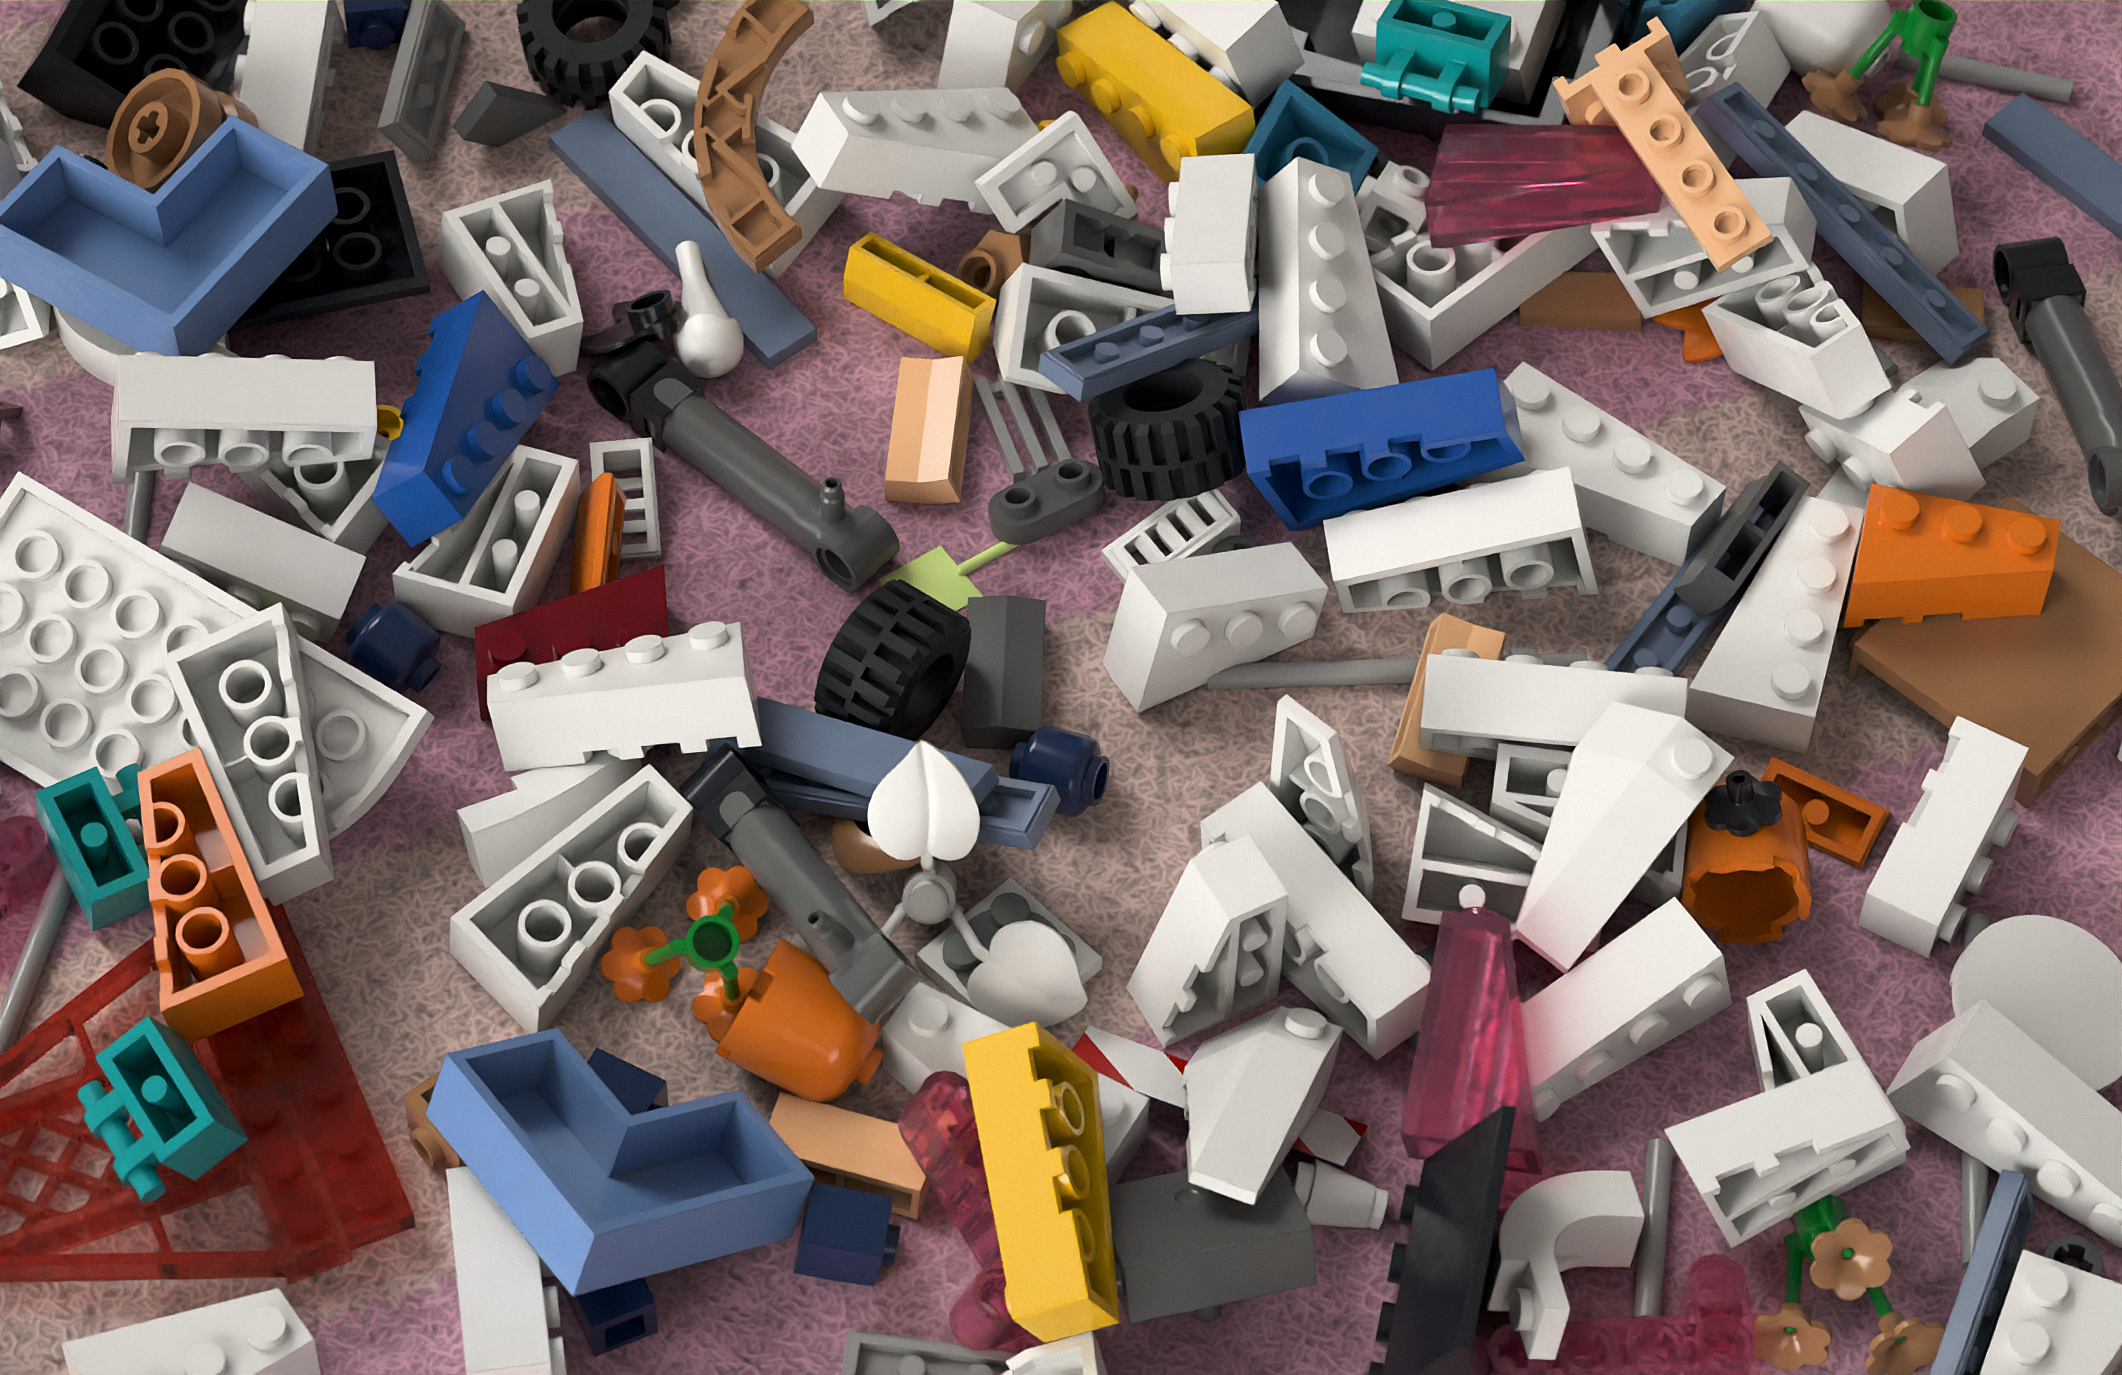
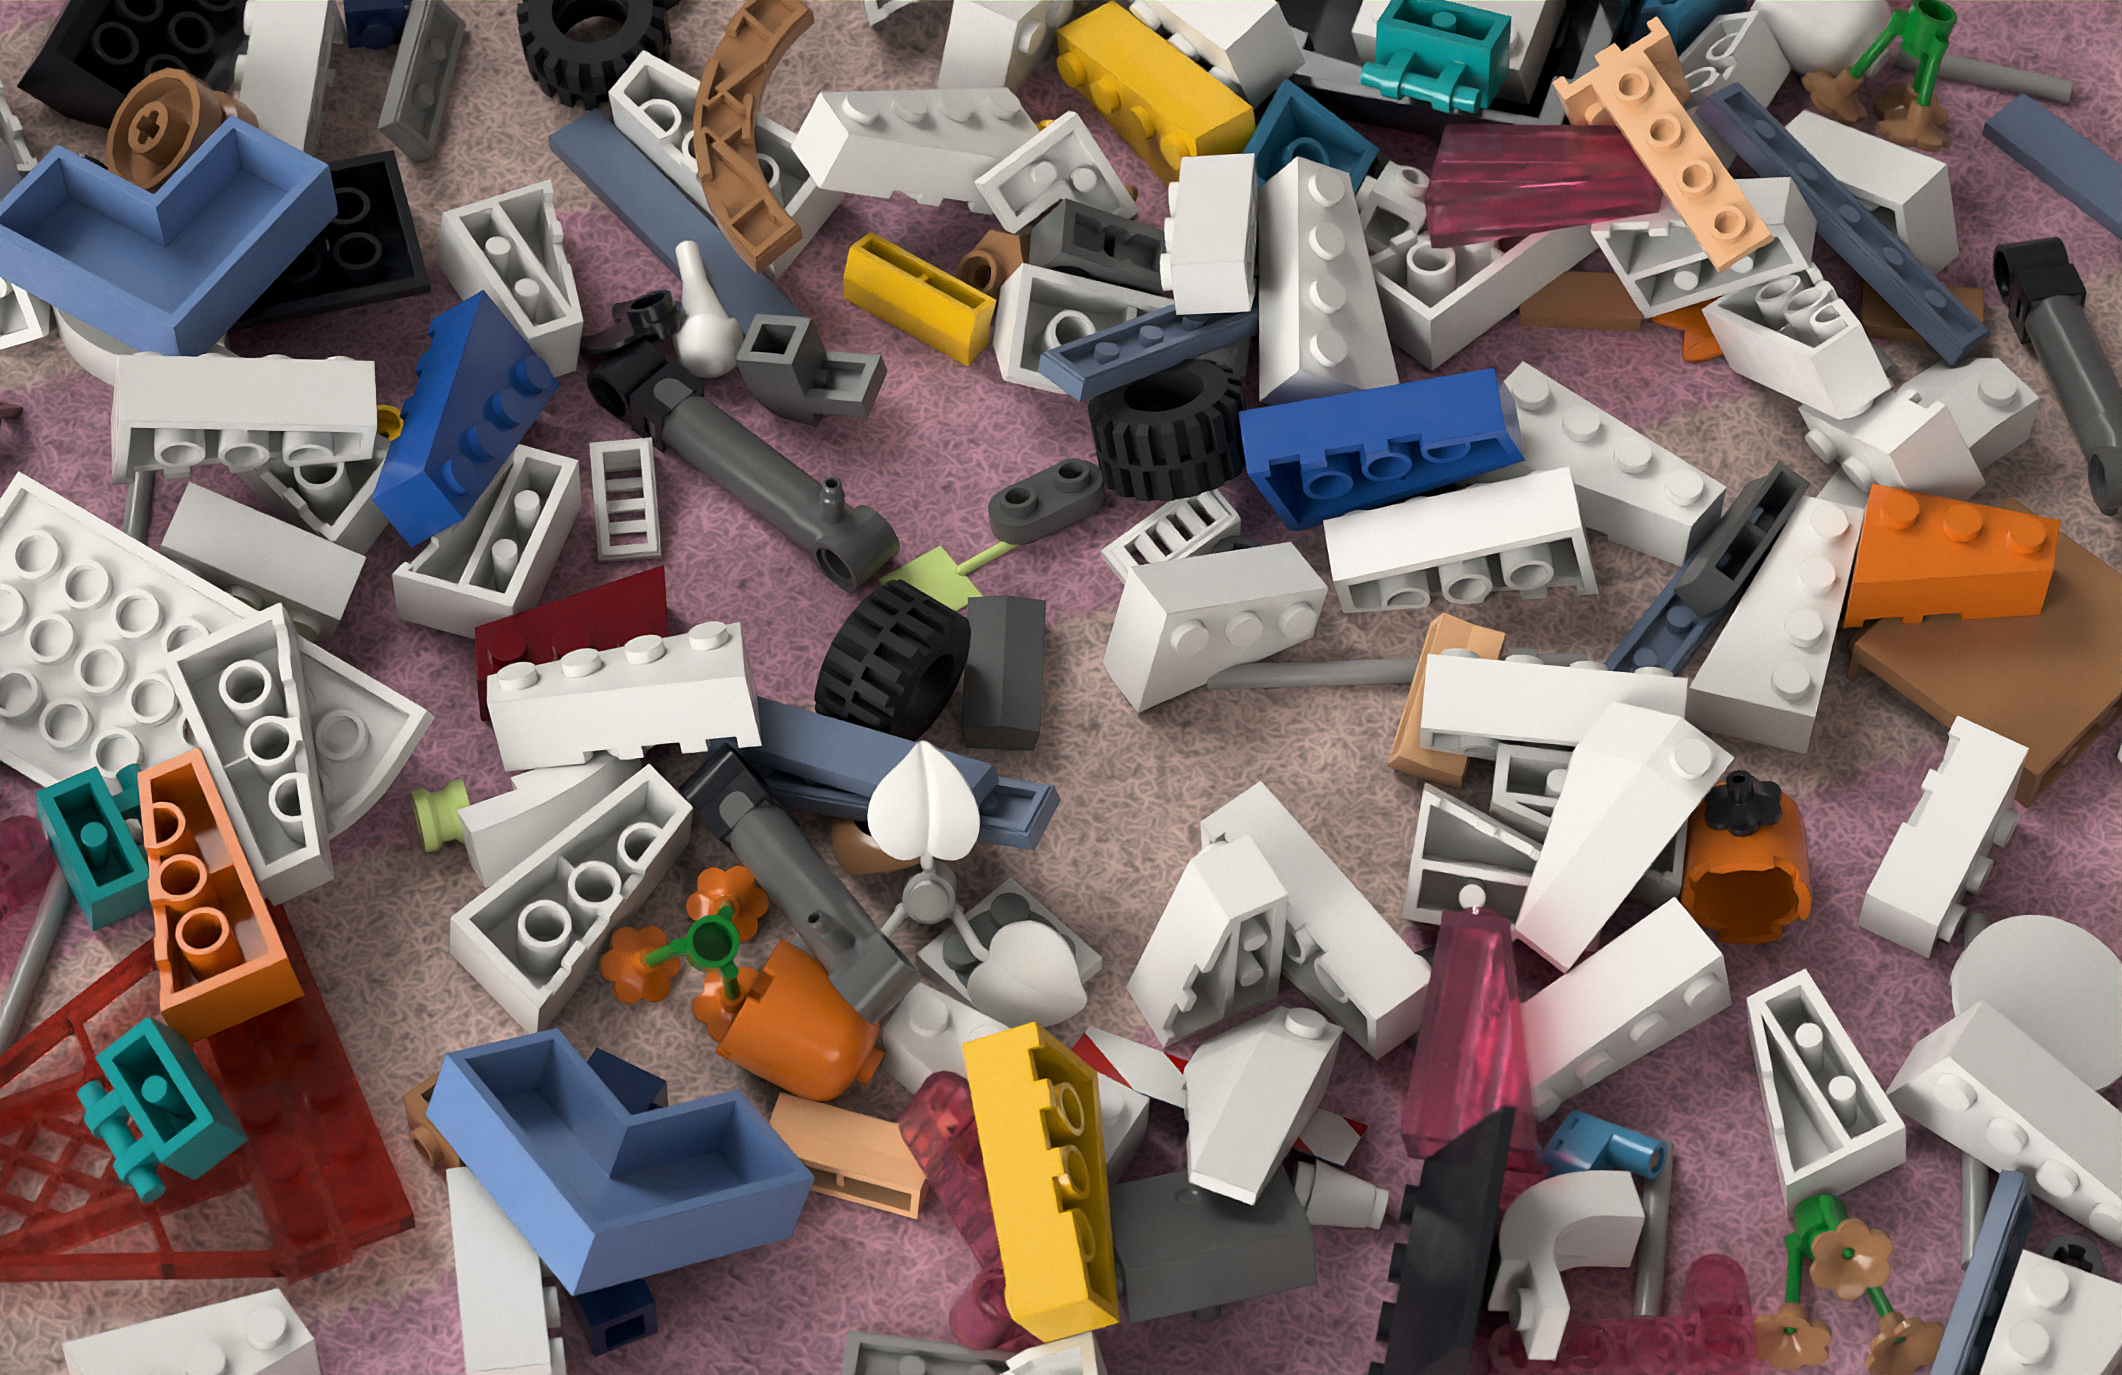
(394, 647): dark blue head -> none
(437, 814): none -> yellowish green wheel
(505, 113): dark grey tile -> none
(598, 534): orange slope -> none
(799, 379): none -> dark grey brick
(846, 1235): dark blue brick -> none
(929, 431): light nougat piece -> none
(985, 396): light grey tile -> none
(1066, 761): dark blue head -> none
(1322, 791): white wedge -> none
(1598, 1145): none -> dark azure piece
(1787, 1147): white wedge -> none
(1832, 816): orange slope -> none

